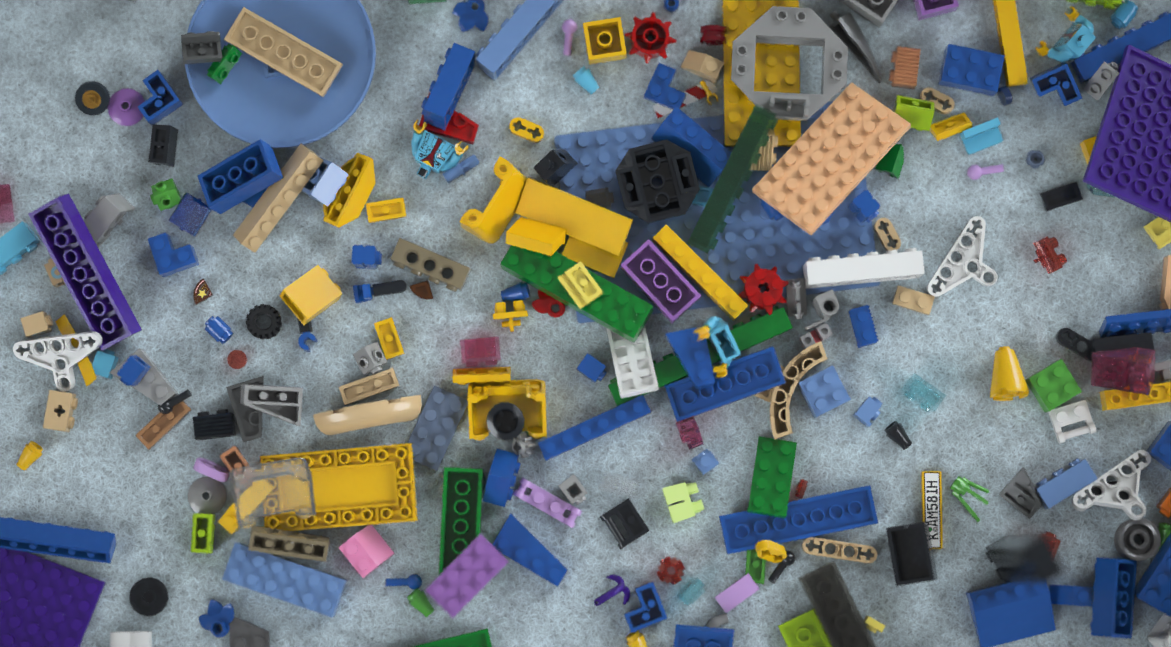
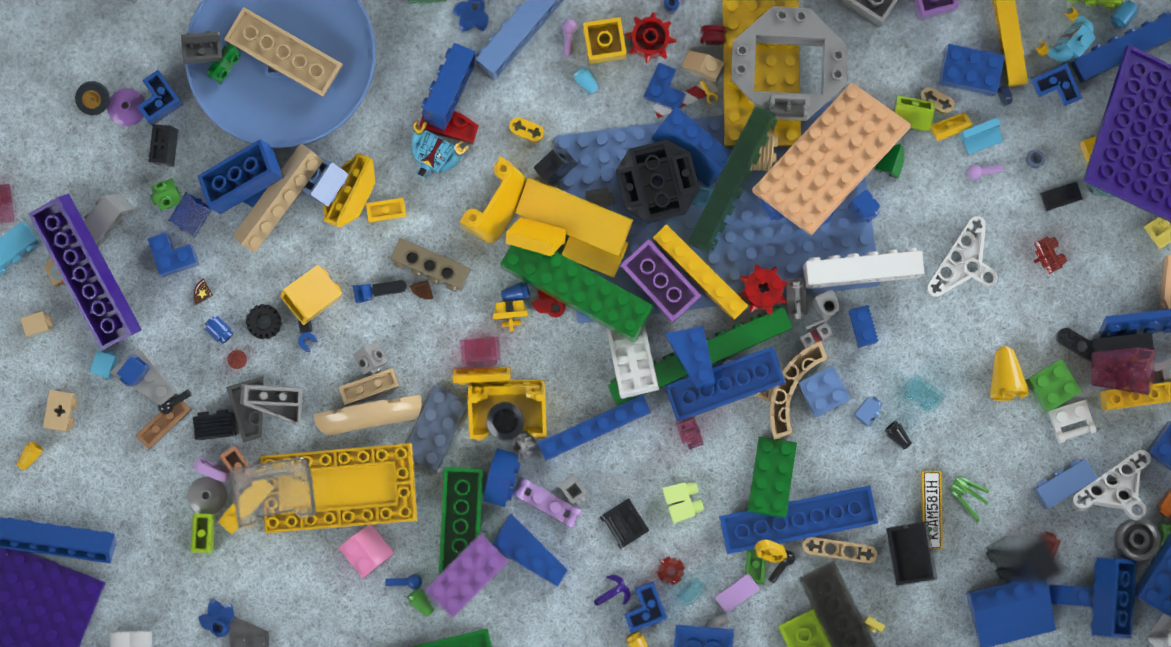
(50, 355): white beam -> none
(84, 365): yellow sticker -> none
(154, 594): black tile -> none
(284, 580): medium blue brick -> none
(289, 543): dark tan brick -> none
(366, 257): blue brick -> none
(389, 338): yellow plate -> none
(461, 168): medium blue axle -> none
(580, 285): light yellow plate -> none
(592, 368): blue brick -> none
(705, 461): medium blue brick -> none
(721, 341): medium azure torso -> none
(801, 487): clear red tile -> none
(852, 36): dark grey piece -> none
(891, 232): tan beam -> none
(905, 67): nougat brick -> none
(913, 300): tan plate -> none
(1022, 494): dark grey wing -> none
(1101, 80): light grey hinge -> none

